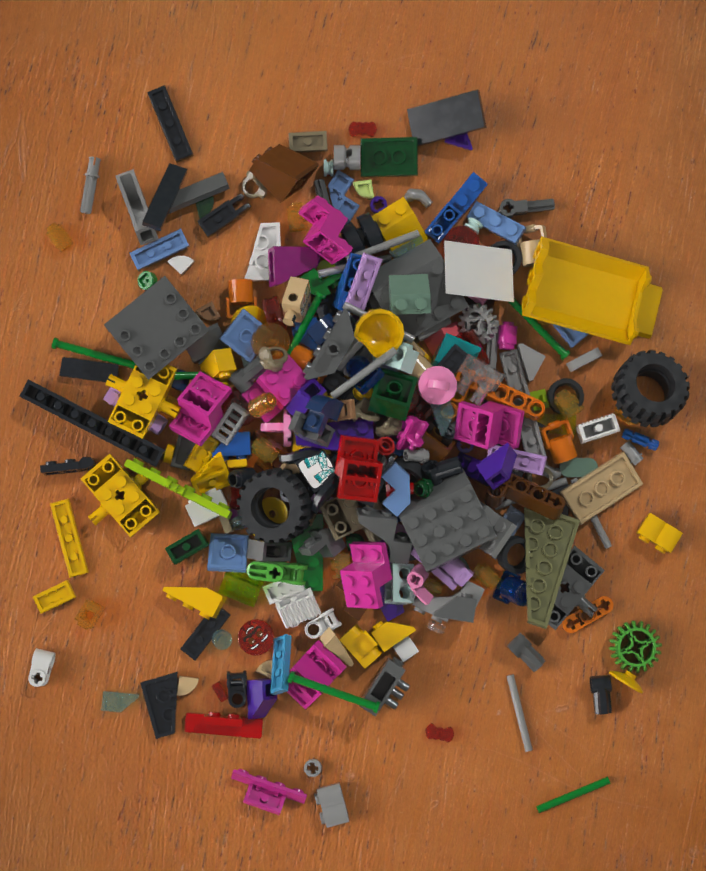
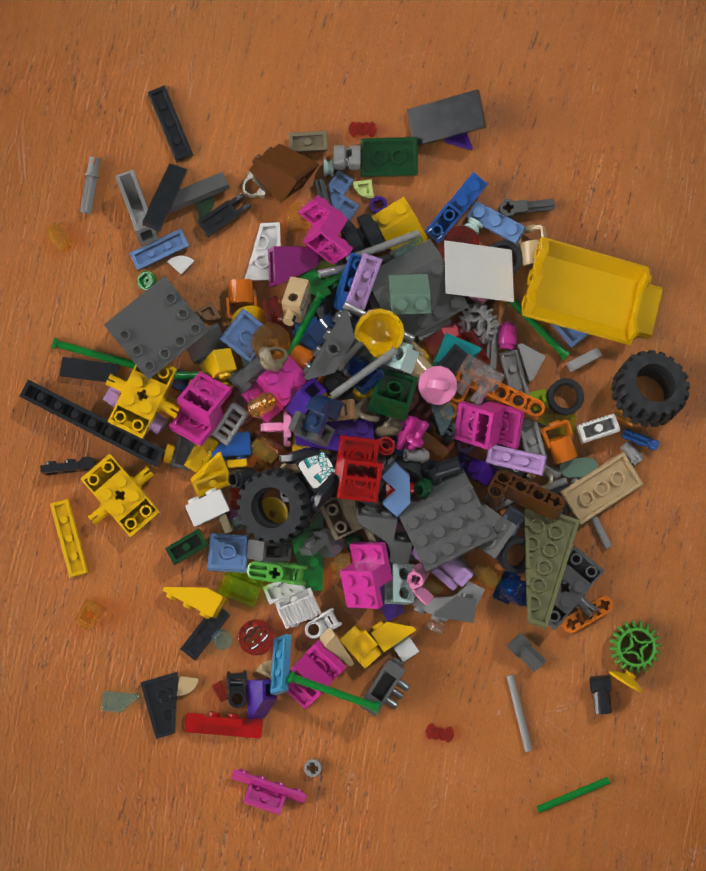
(41, 664): white piece -> none
(54, 596): yellow plate -> none
(186, 491): lime hinge -> none
(332, 804): light grey brick -> none
(417, 194): light grey arm -> none
(498, 466): dark purple slope -> none
(567, 404): clear yellow brick -> none
(659, 533): yellow brick -> none

